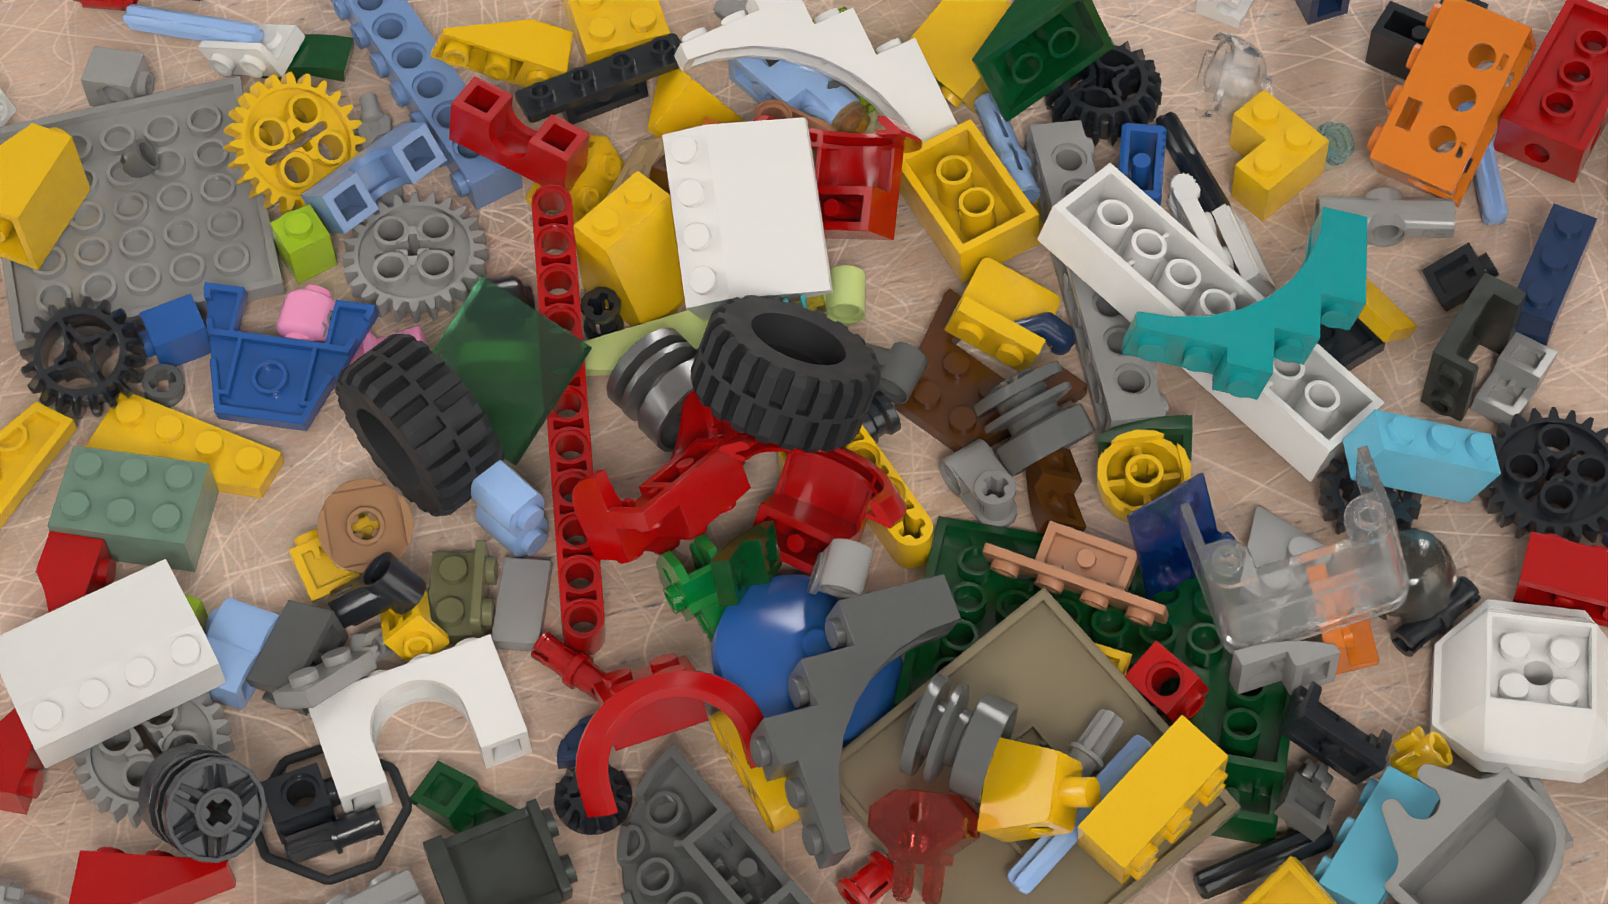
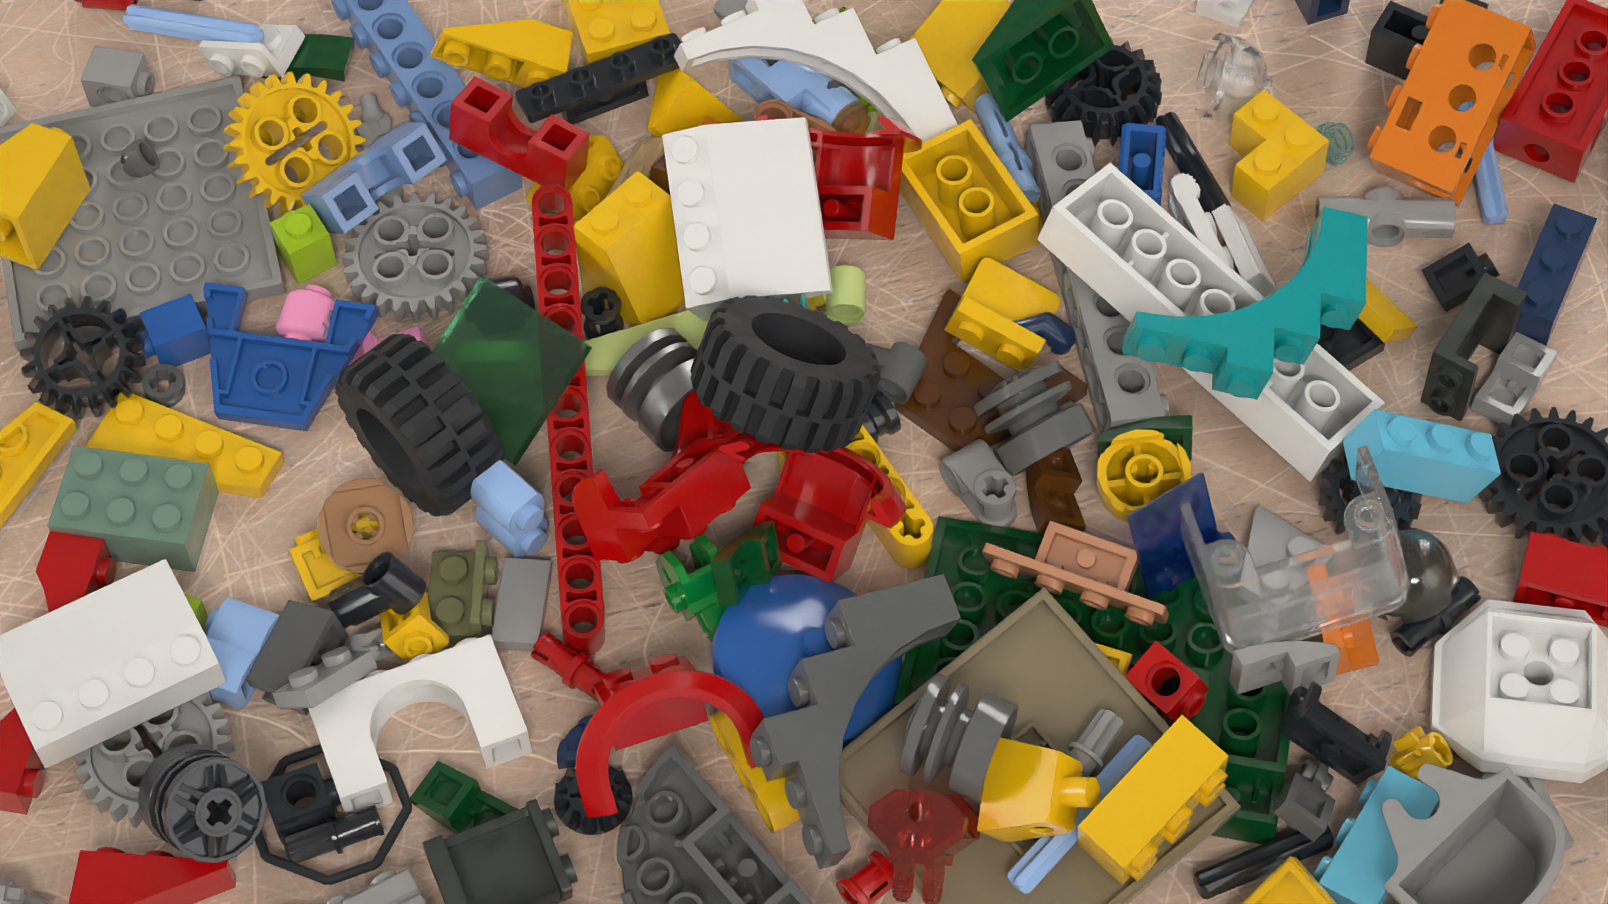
(841, 569): light grey piece -> none

